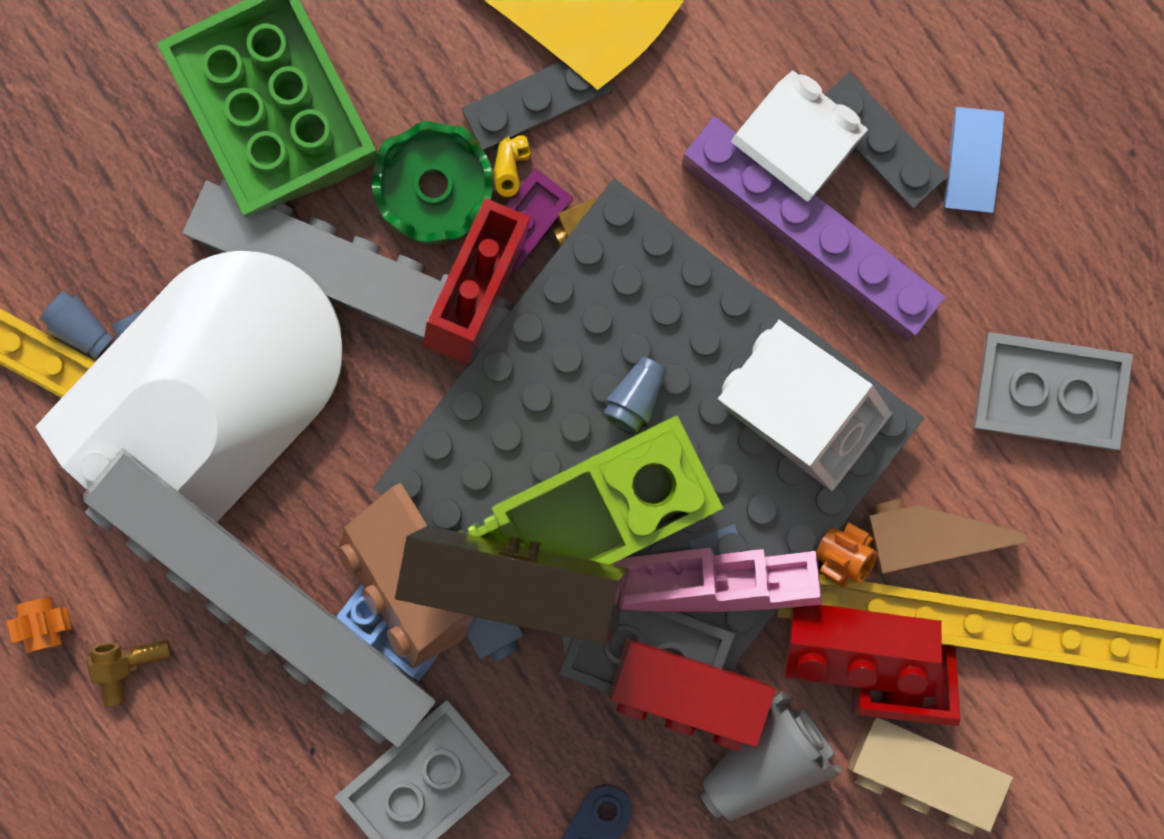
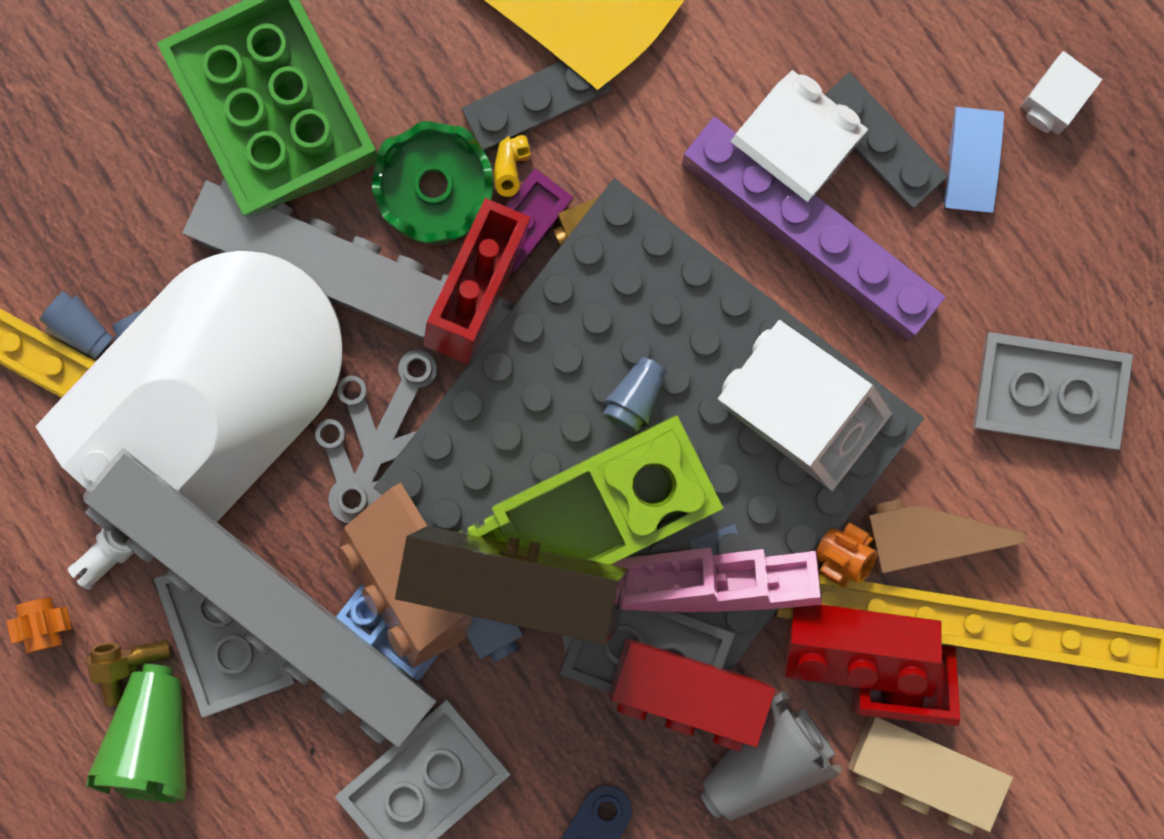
(101, 557): none -> white pin
(144, 741): none -> bright green cone
(216, 655): none -> light grey plate
(377, 445): none -> light grey plant
(1059, 94): none -> white brick

